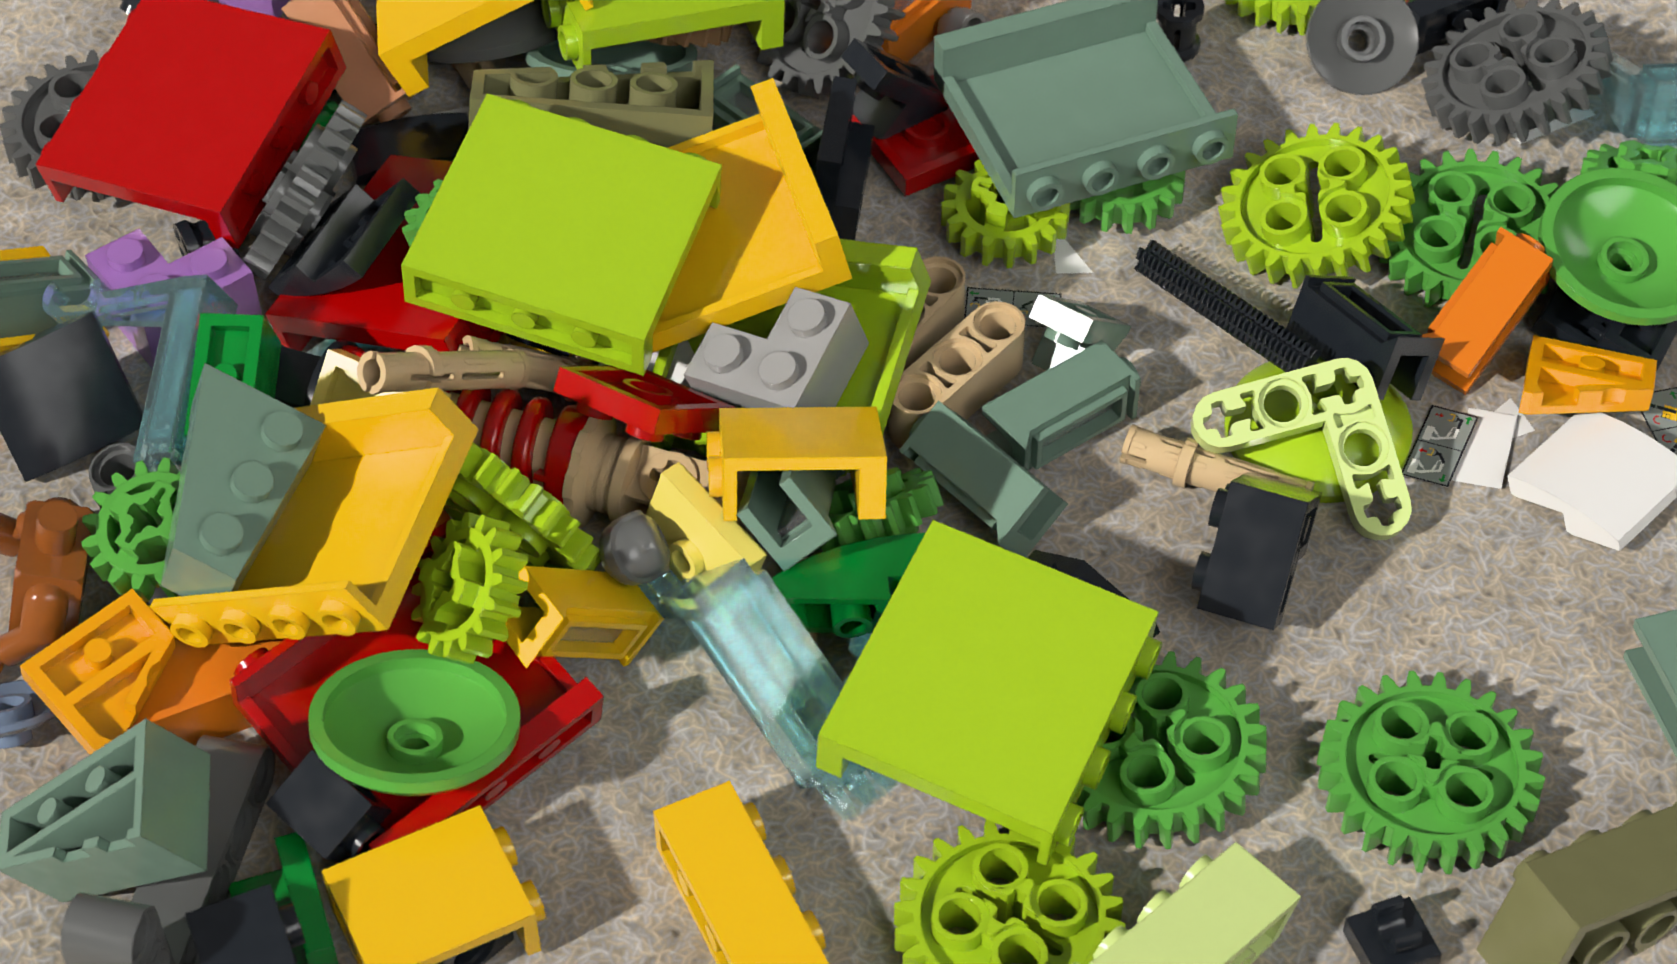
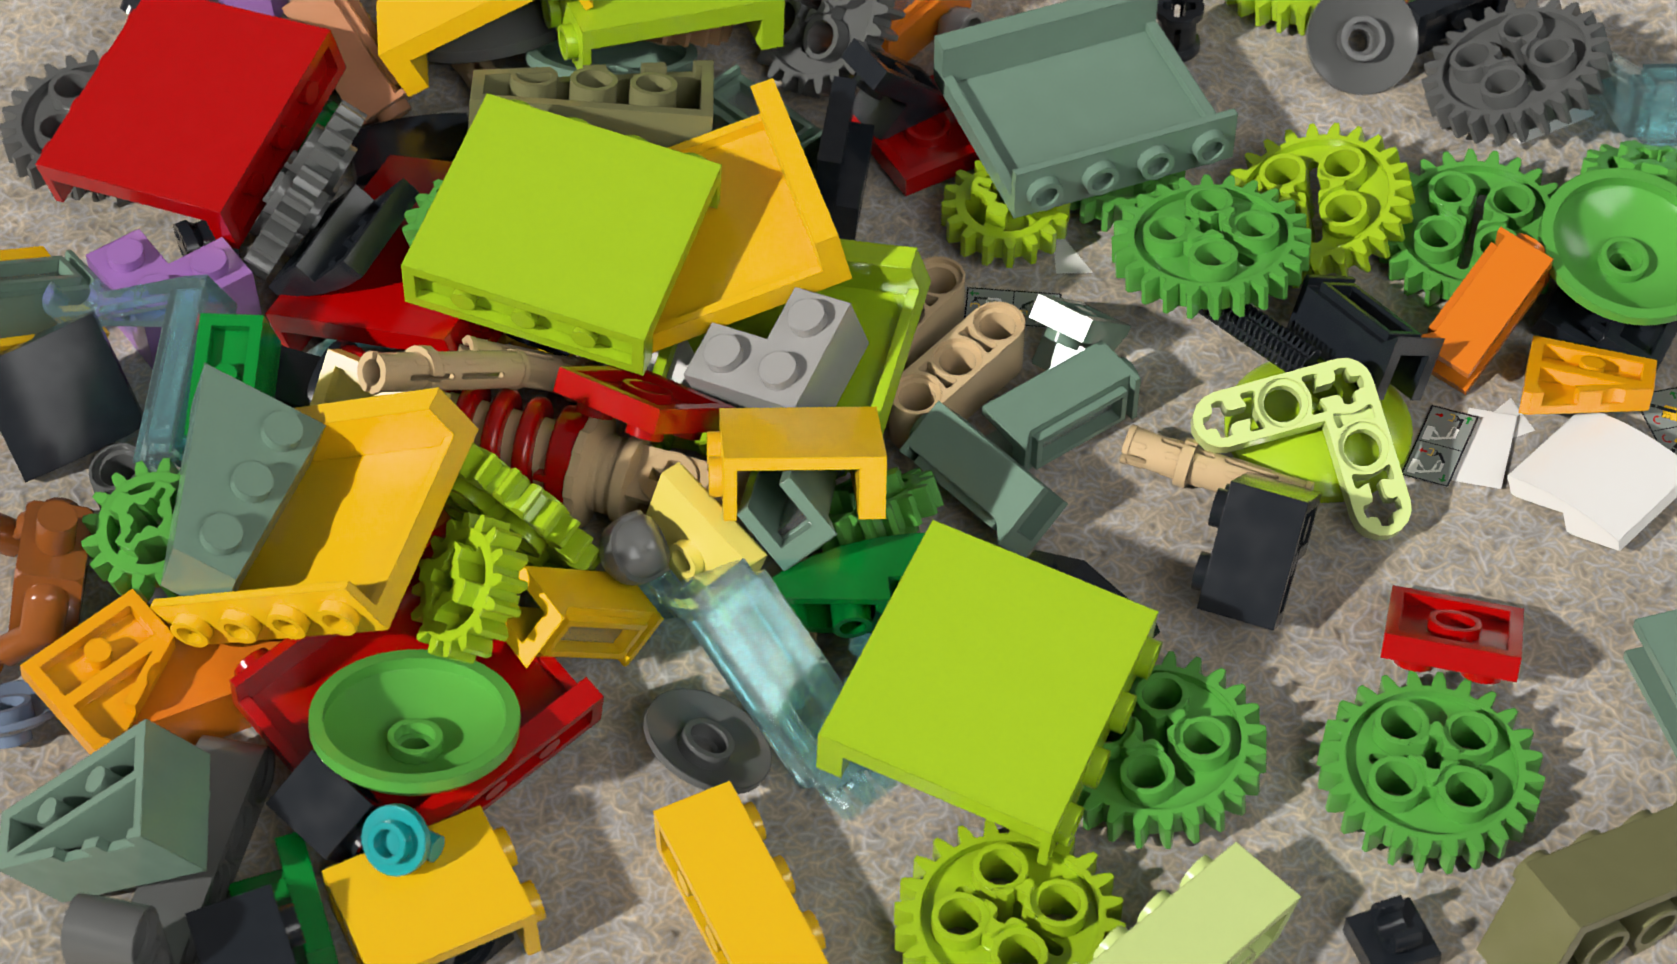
(399, 840): none -> teal plate
(707, 740): none -> dark grey dish
(1211, 246): none -> bright green gear
(1454, 635): none -> red plate

